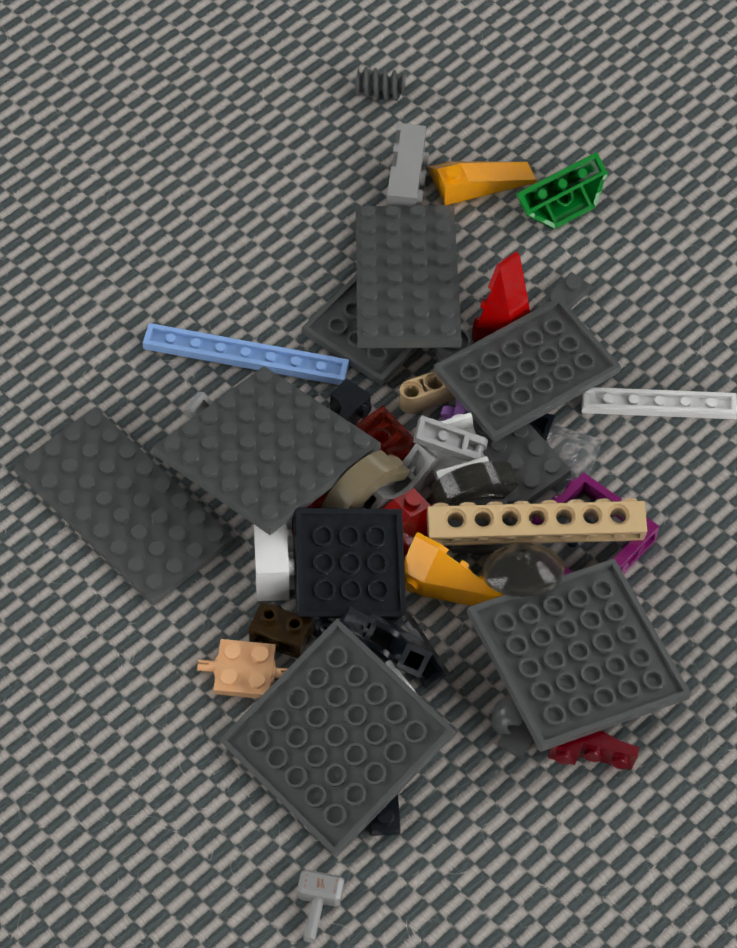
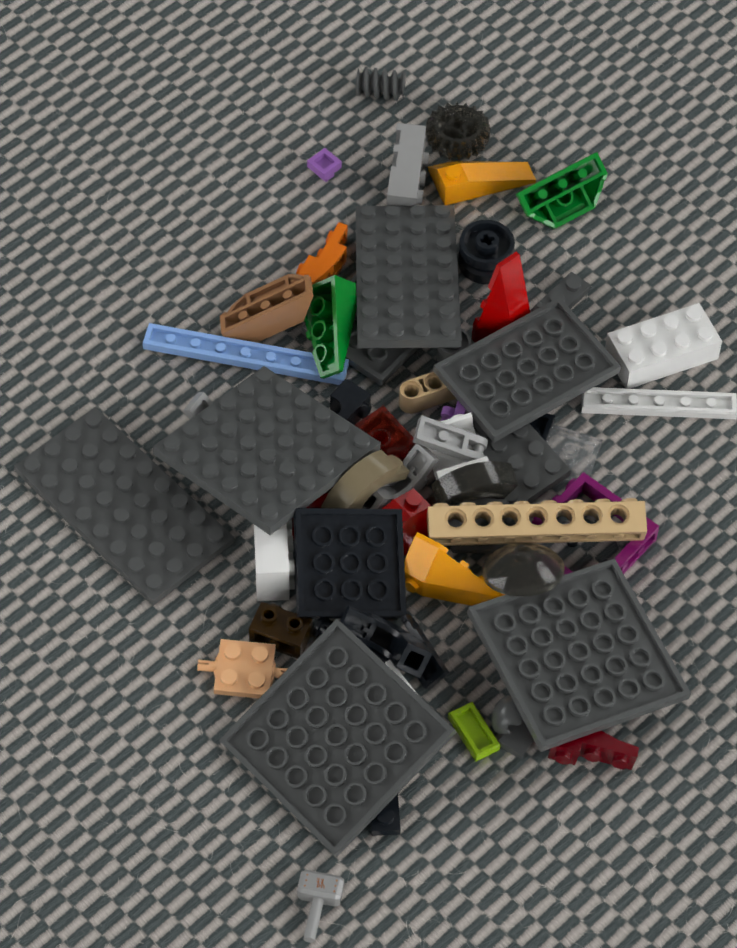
(268, 309): none -> medium nougat wedge
(324, 164): none -> medium lavender tile
(328, 259): none -> orange slope
(331, 323): none -> green wedge
(457, 131): none -> clear smoke gear
(474, 731): none -> lime tile
(482, 248): none -> black wheel
(664, 345): none -> white brick

